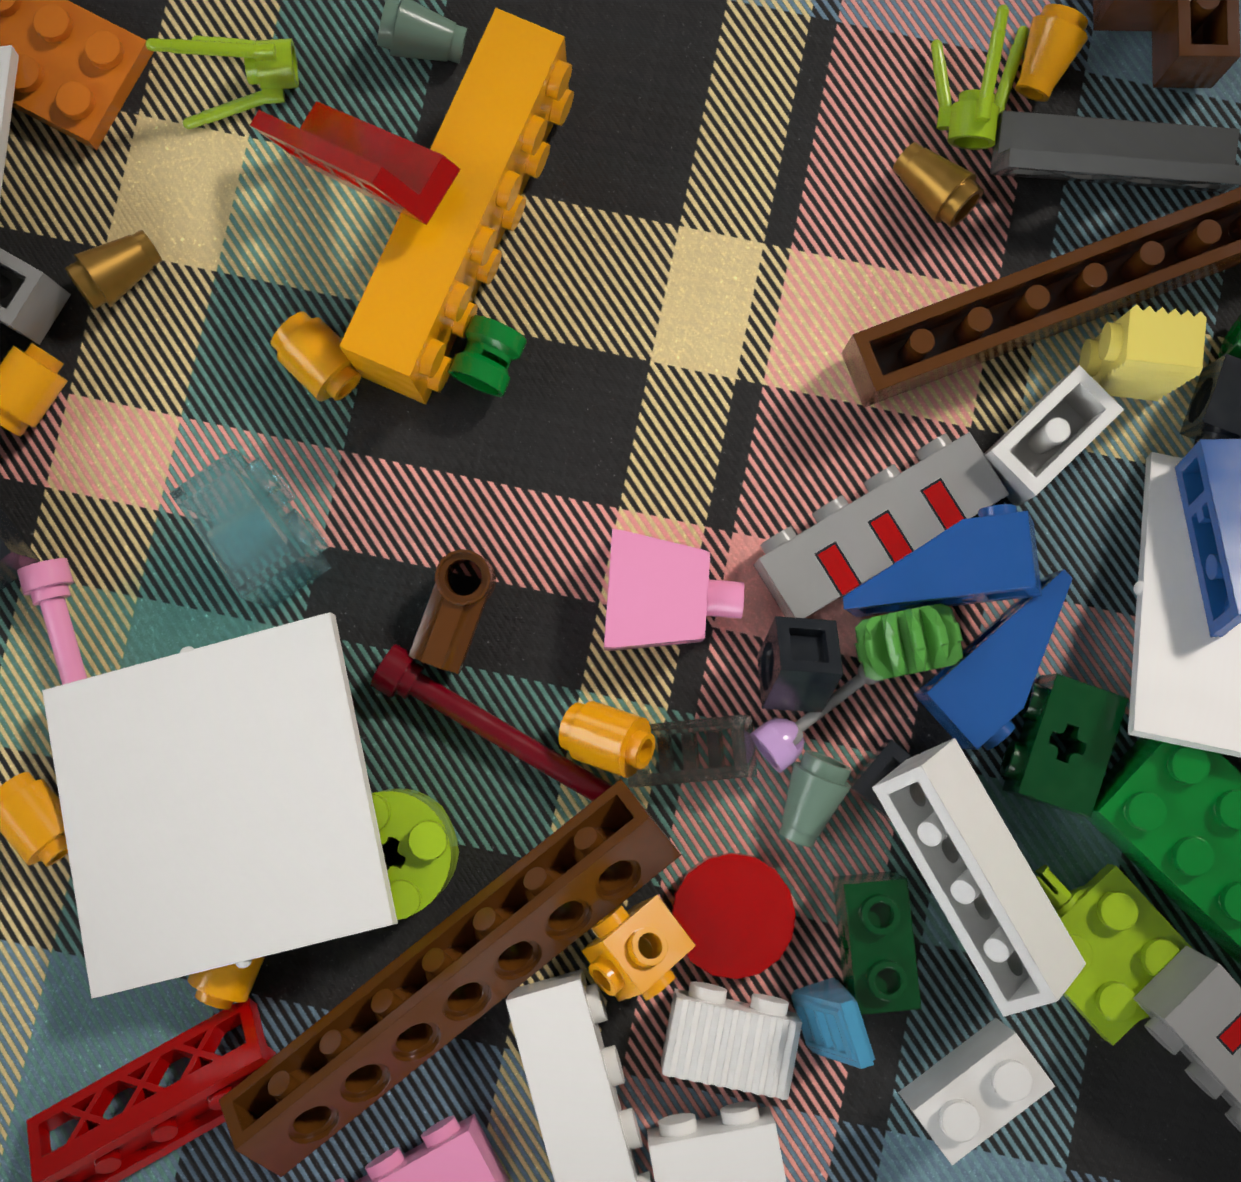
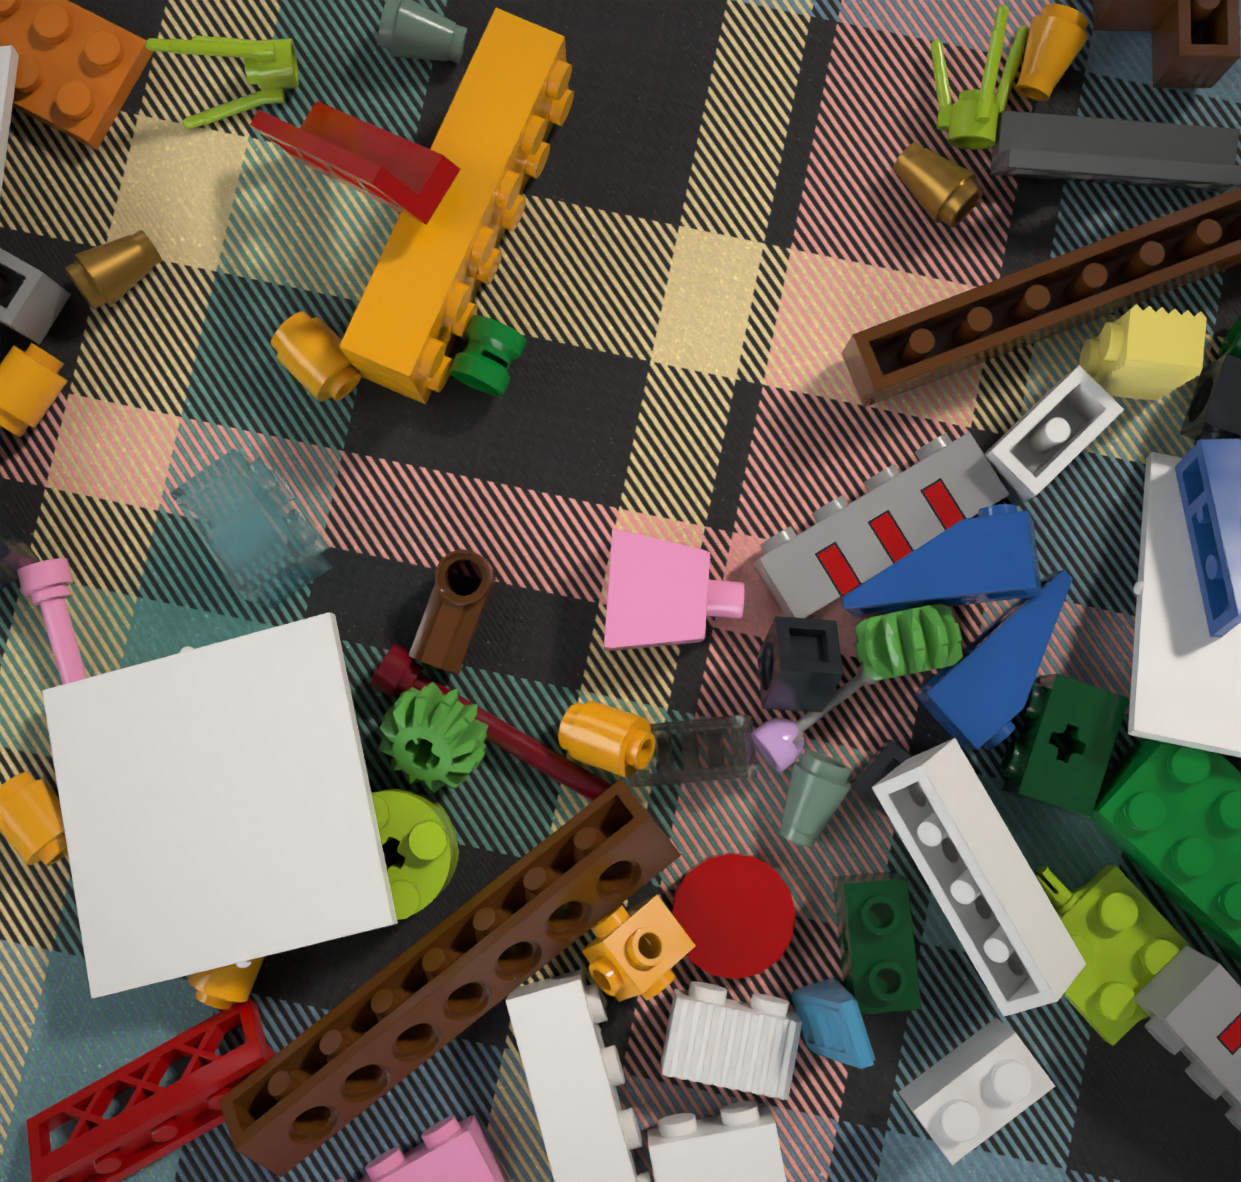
(433, 737): none -> bright green gear

